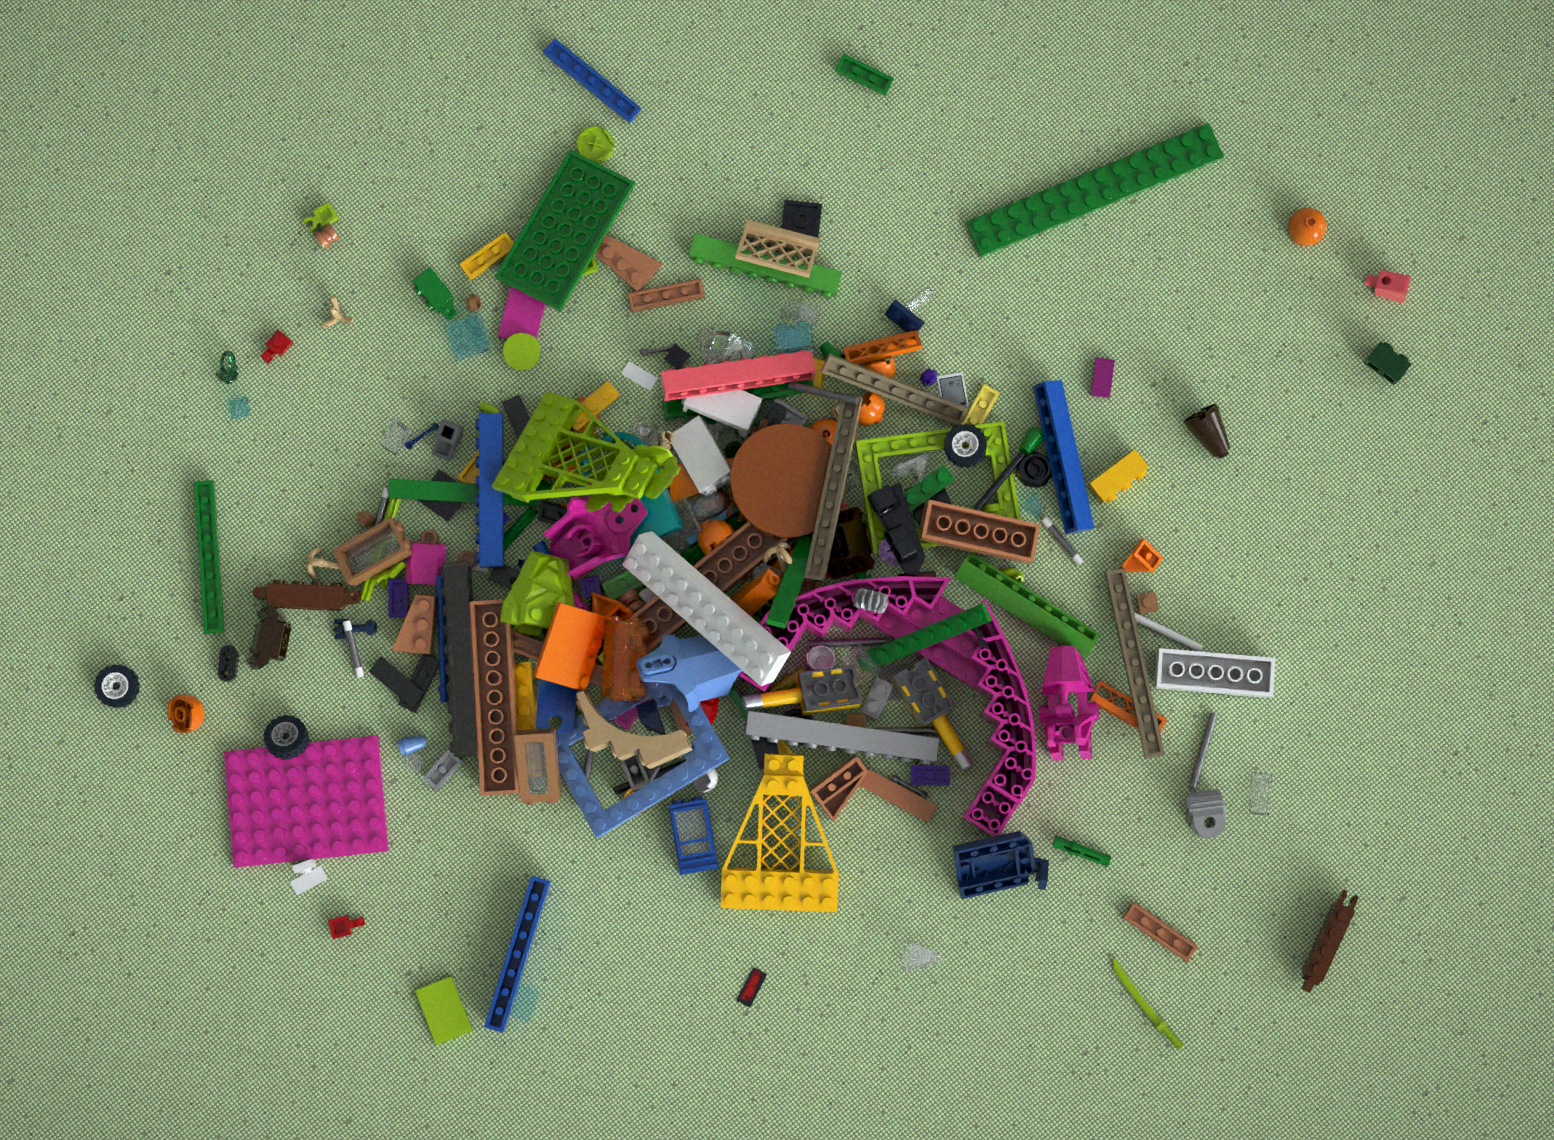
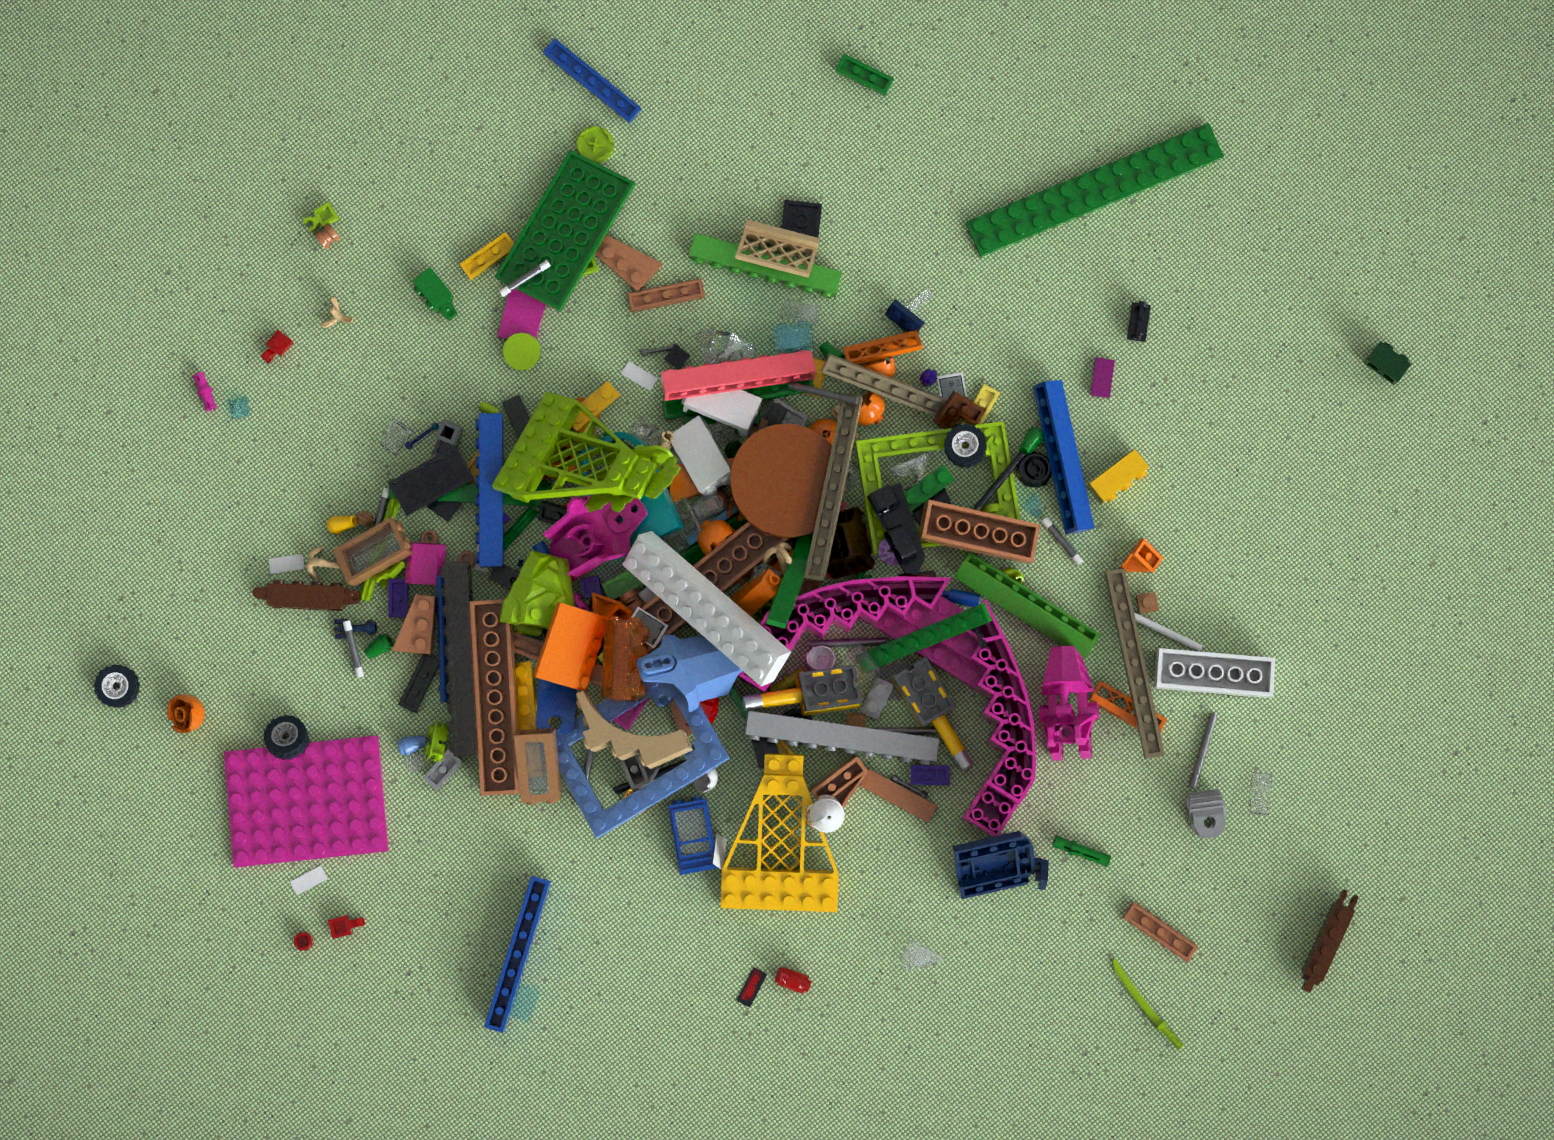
(204, 391): none -> dark pink pin
(209, 557): green plate -> none
(223, 662): black beam -> none
(231, 373): clear green piece -> none
(269, 638): dark brown slope -> none
(286, 563): none -> white sticker
(303, 941): none -> red tile
(304, 867): white plate -> none
(339, 524): none -> yellow cone
(379, 646): none -> green cone
(396, 682): pearl dark grey tile -> none
(431, 481): none -> black plate
(434, 748): none -> lime hinge
(443, 1010): lime tile -> none
(468, 336): clear light blue hinge -> none
(473, 303): medium nougat plate -> none
(524, 278): none -> flat silver bar
(650, 717): dark blue slope -> none
(655, 626): none -> sticker
(719, 851): none -> white sticker
(792, 980): none -> red head
(820, 809): none -> white helmet
(870, 600): light grey gear -> none
(958, 406): none -> reddish brown tile
(961, 597): none -> blue cylinder
(1138, 321): none -> black hinge
(1209, 430): dark brown cone -> none
(1307, 226): orange cylinder -> none
(1396, 287): coral torso -> none

